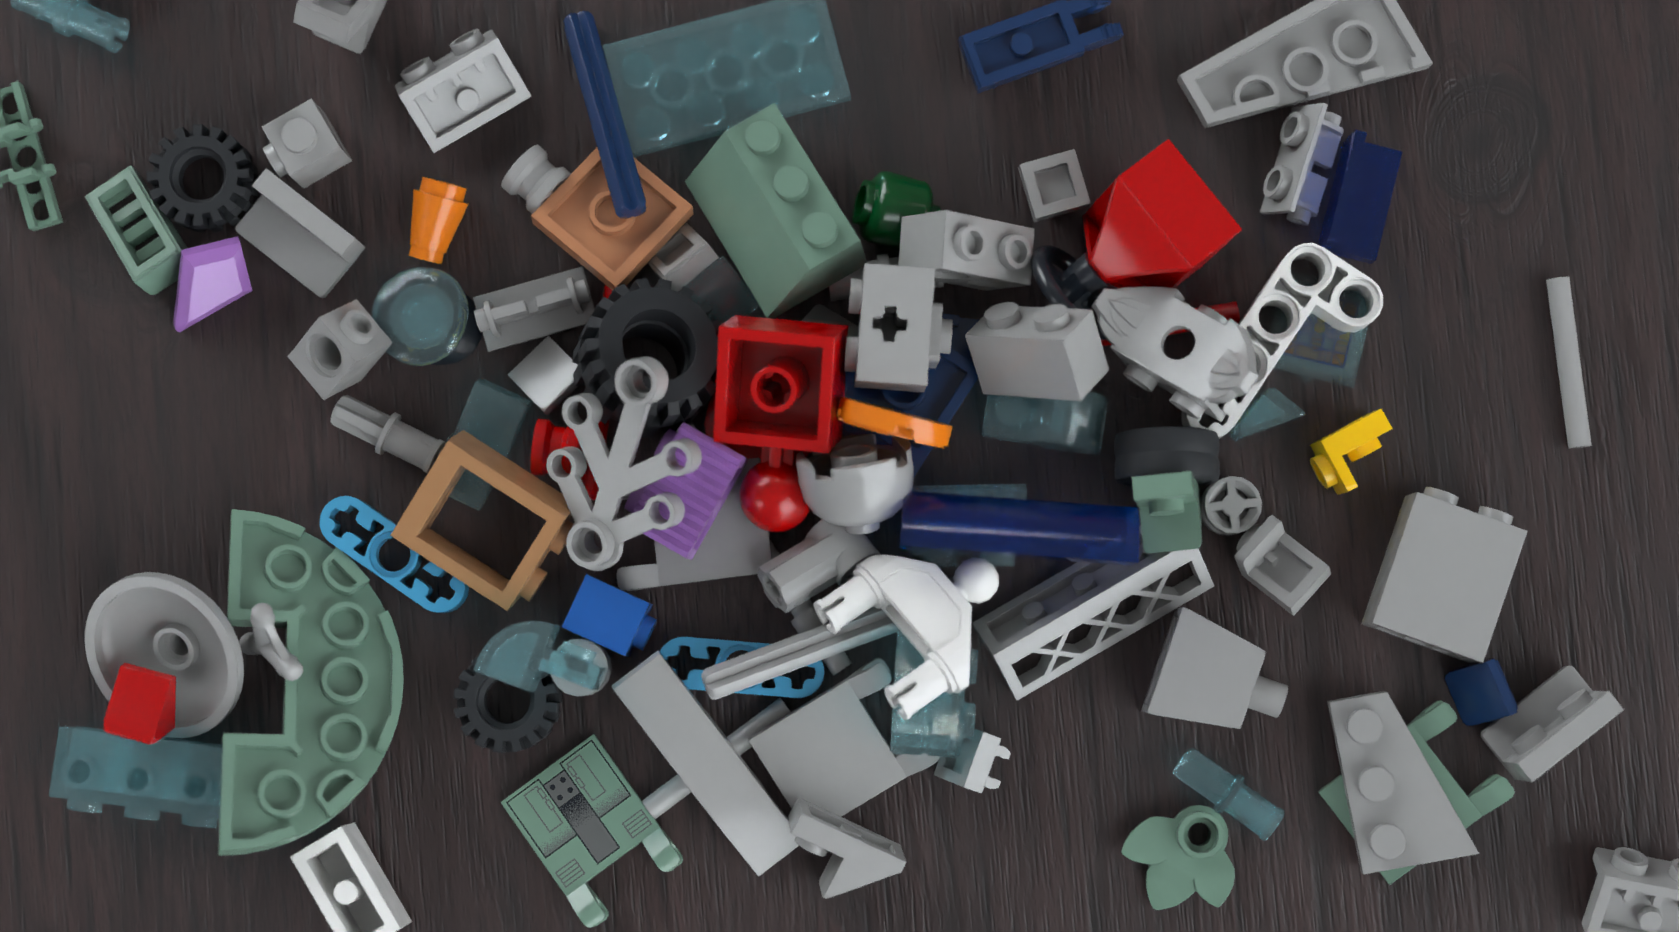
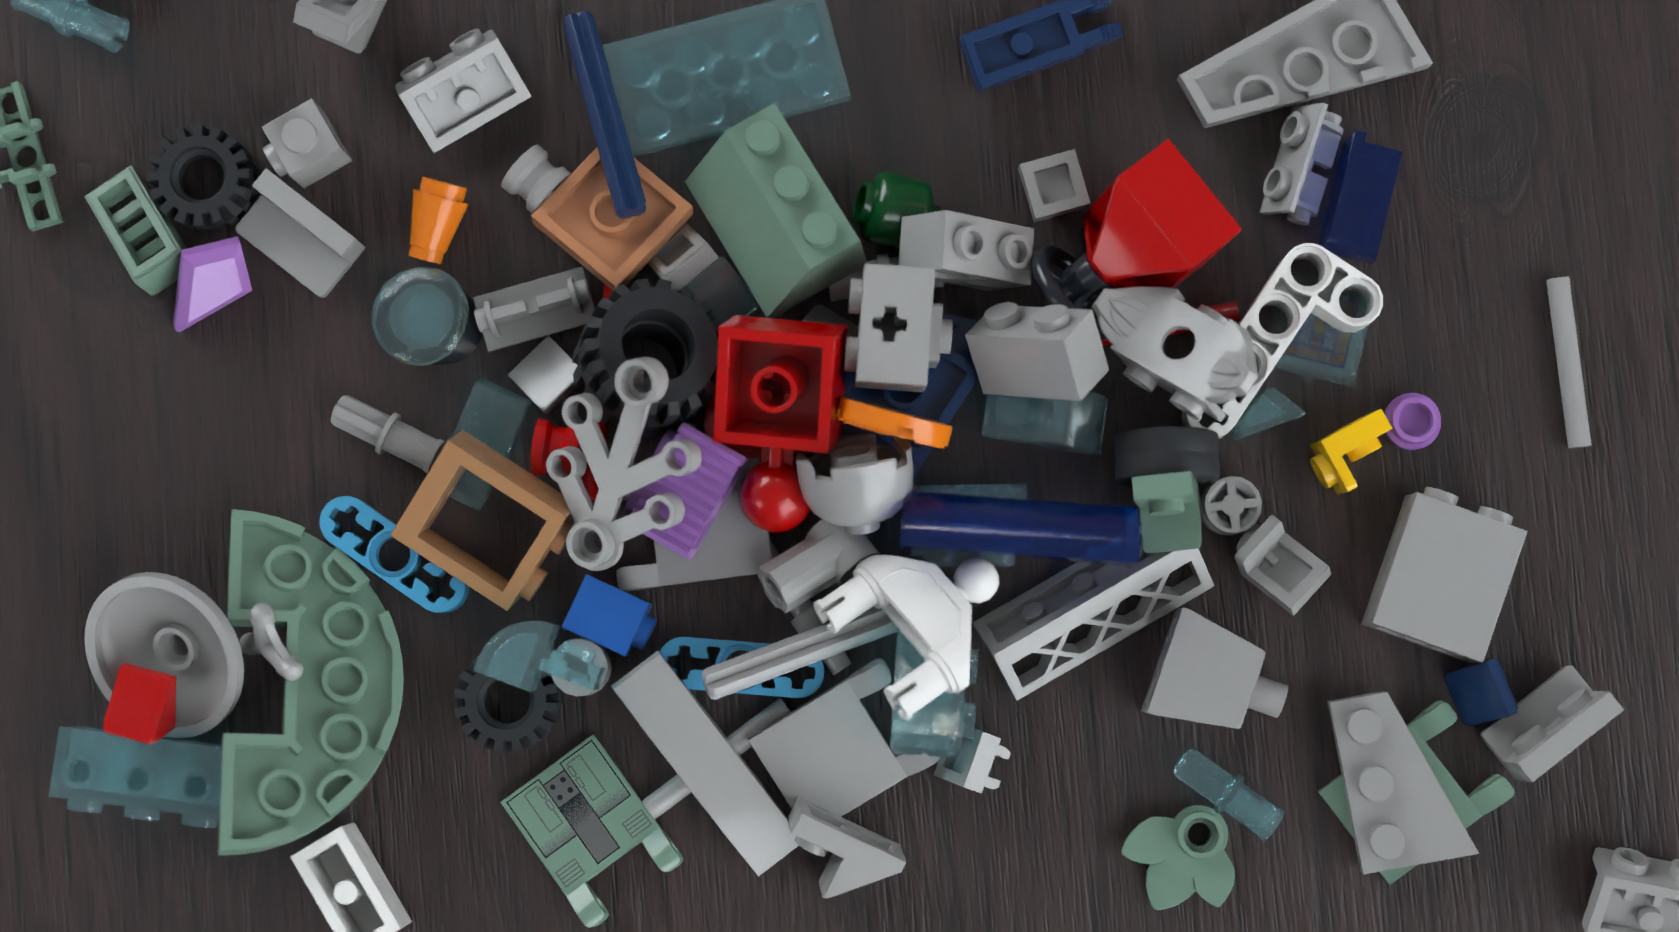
(339, 349): light grey brick -> none
(1413, 421): none -> medium lavender plate

